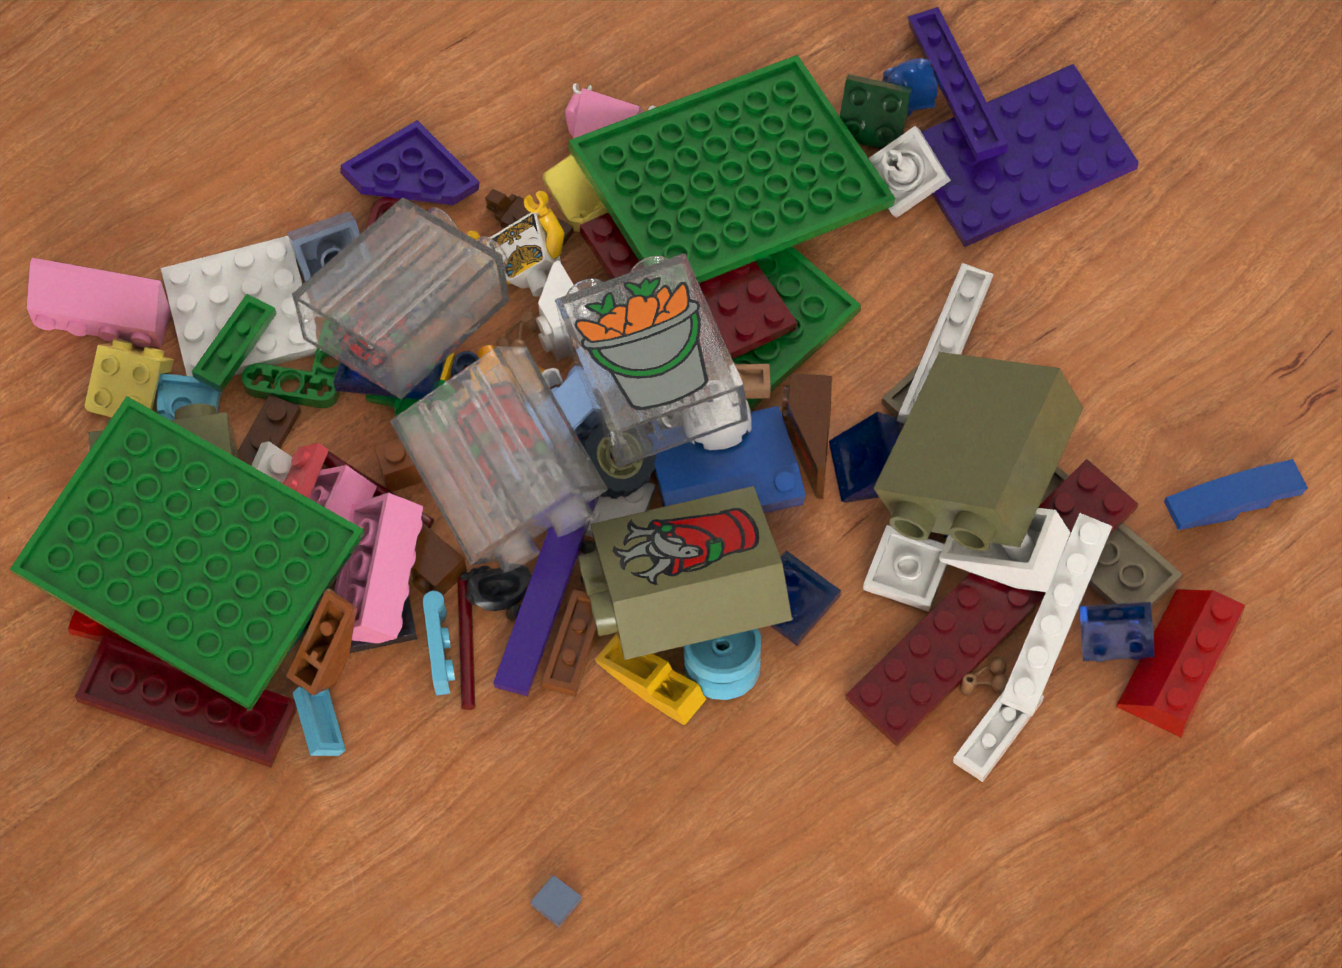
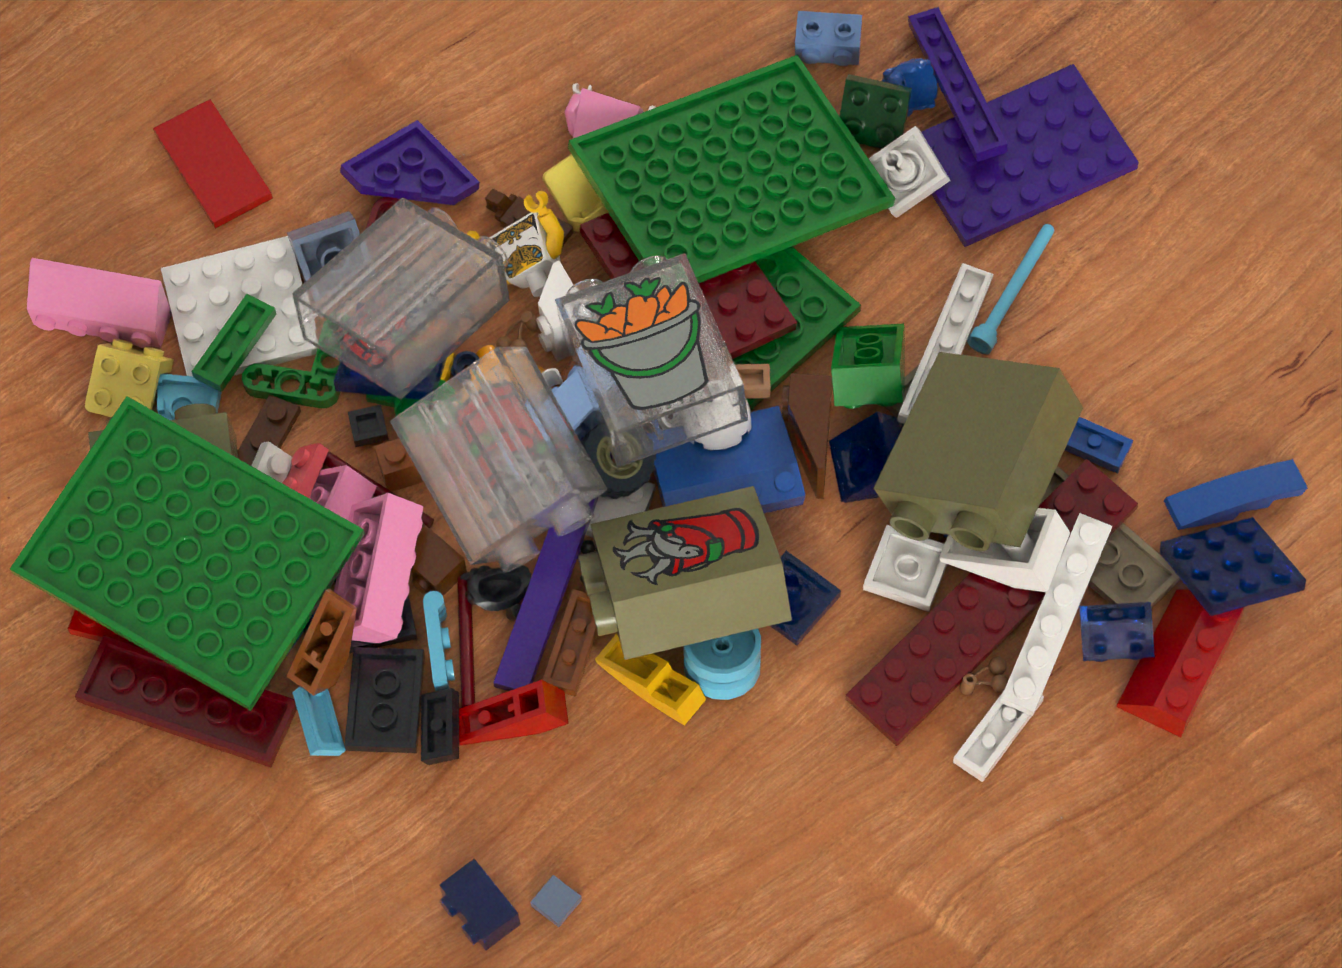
(212, 163): none -> red tile
(368, 425): none -> black plate
(384, 700): none -> black plate
(440, 726): none -> black plate
(479, 905): none -> clear blue brick
(514, 714): none -> red slope
(828, 38): none -> medium blue brick
(869, 365): none -> green slope
(984, 337): none -> medium azure piece
(1099, 445): none -> blue plate
(1232, 566): none -> clear blue plate

